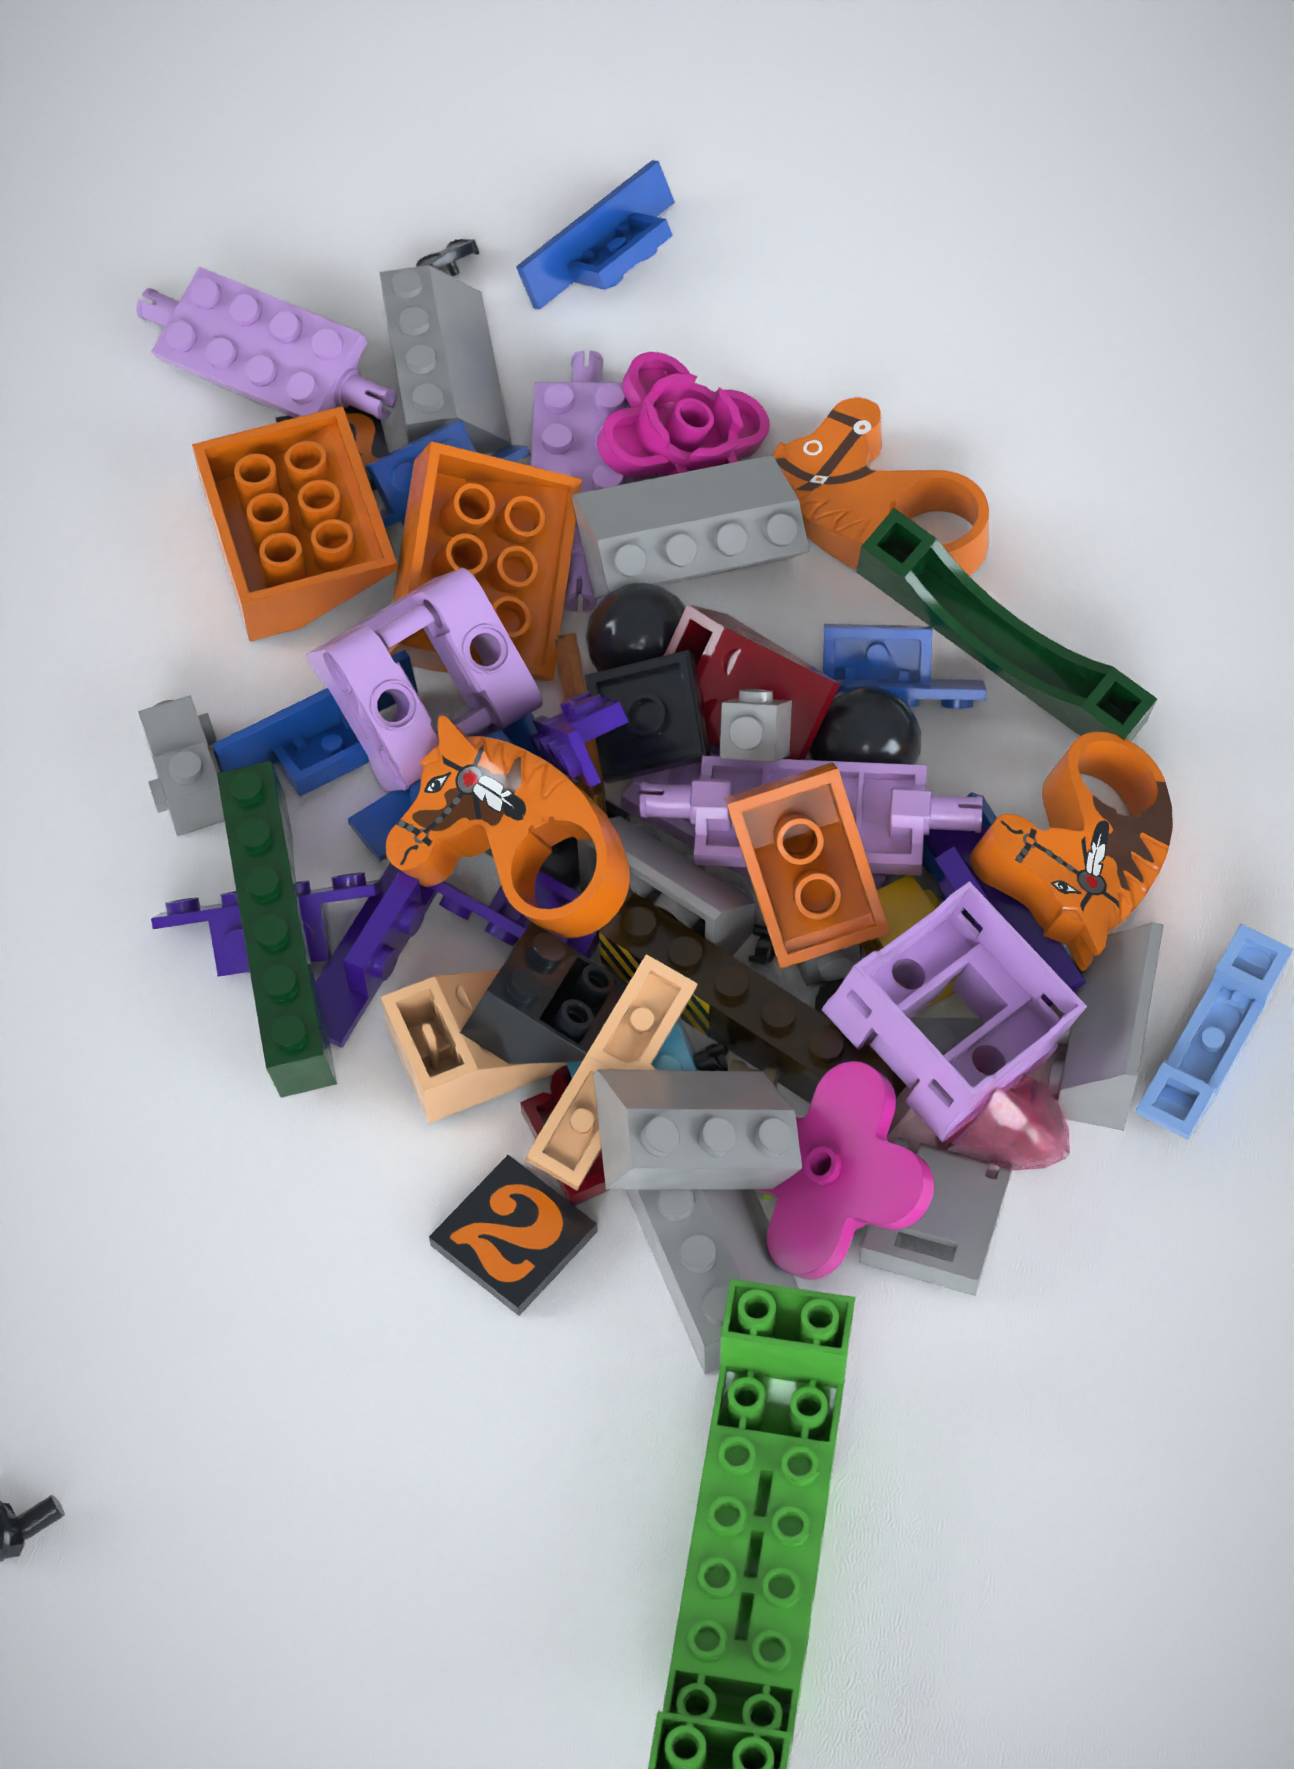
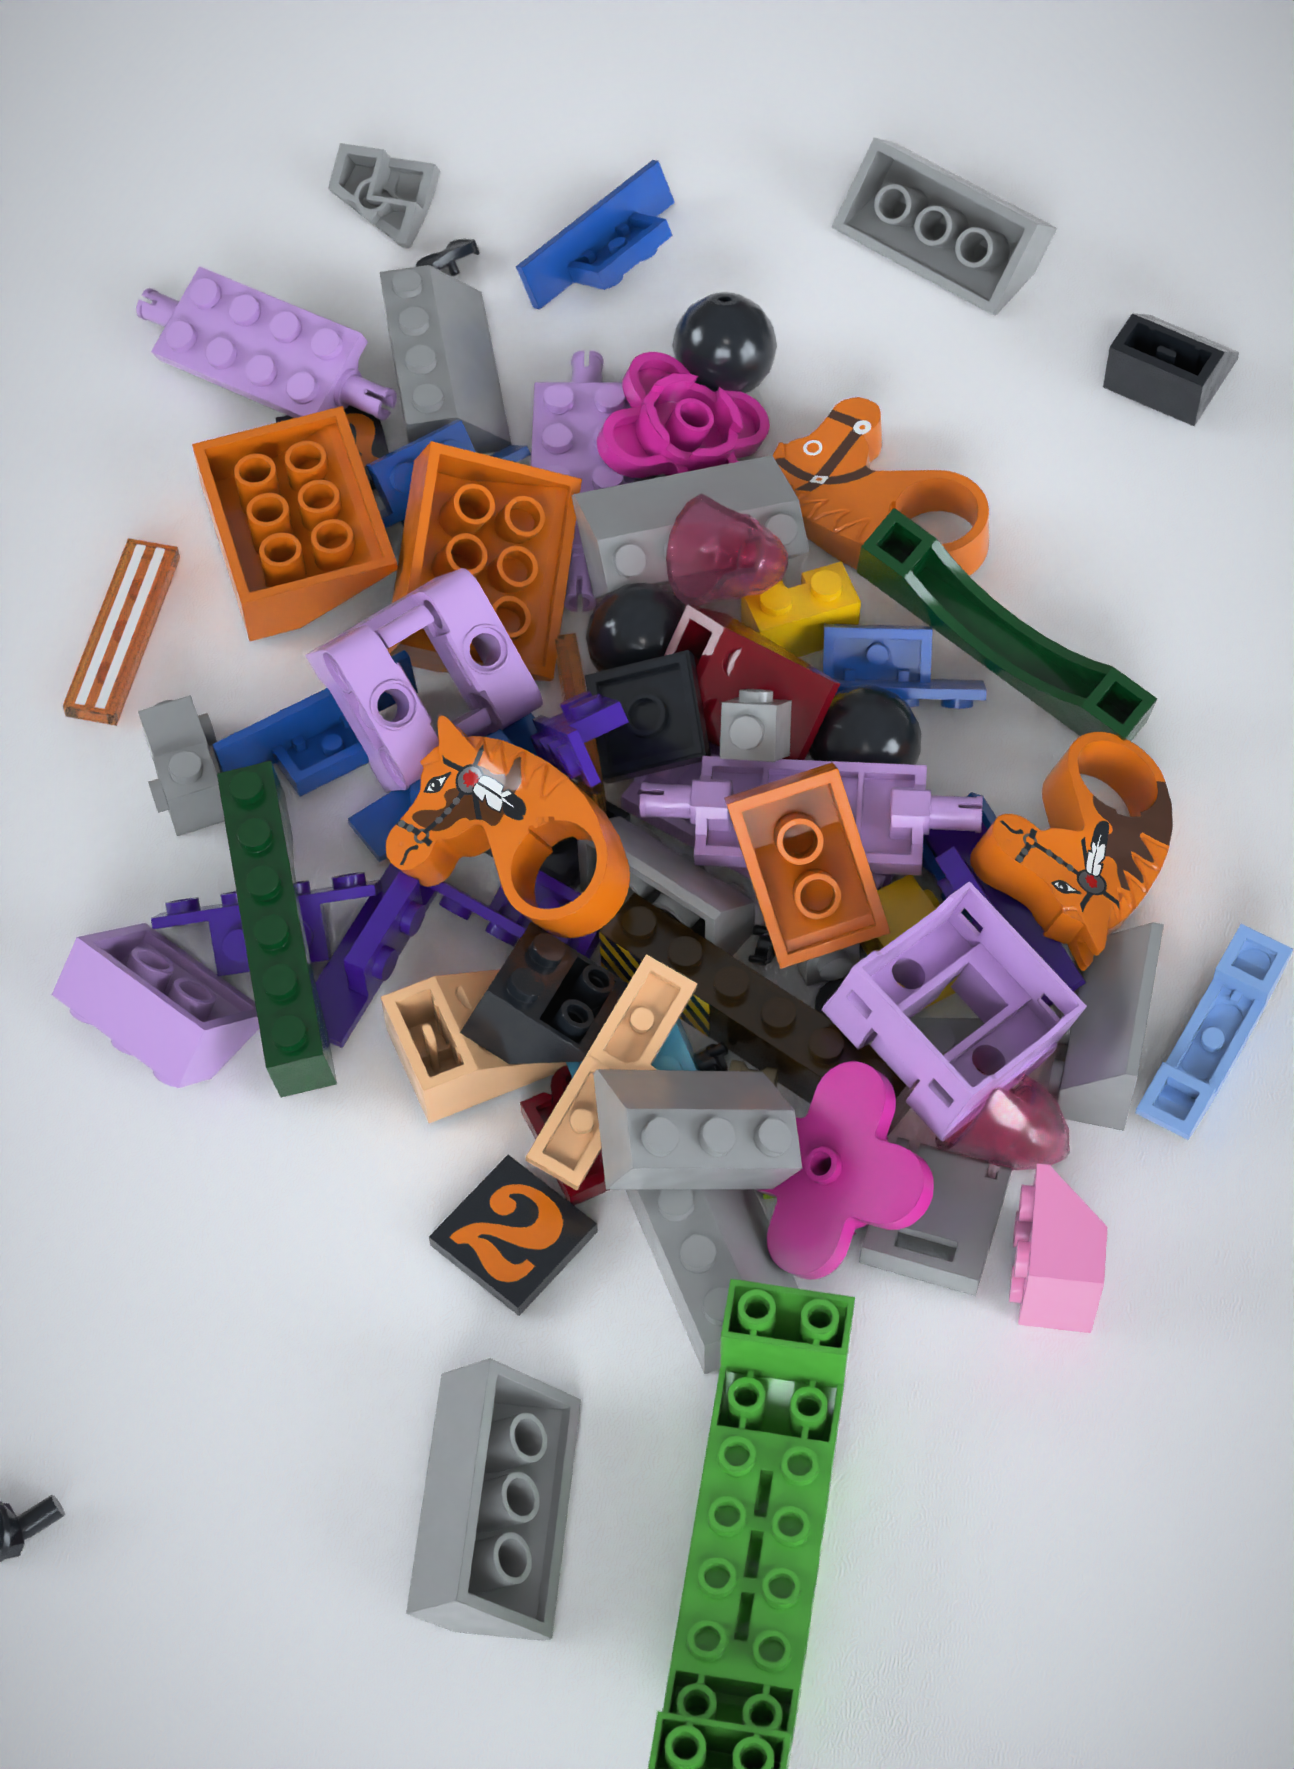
(121, 632): none -> clear orange tile
(156, 1003): none -> lavender slope
(385, 189): none -> light grey slope
(495, 1504): none -> light grey slope
(721, 554): none -> clear pink helmet
(726, 342): none -> black piece
(798, 614): none -> yellow brick
(942, 226): none -> light grey slope
(1057, 1256): none -> bright pink slope
(1166, 367): none -> black slope

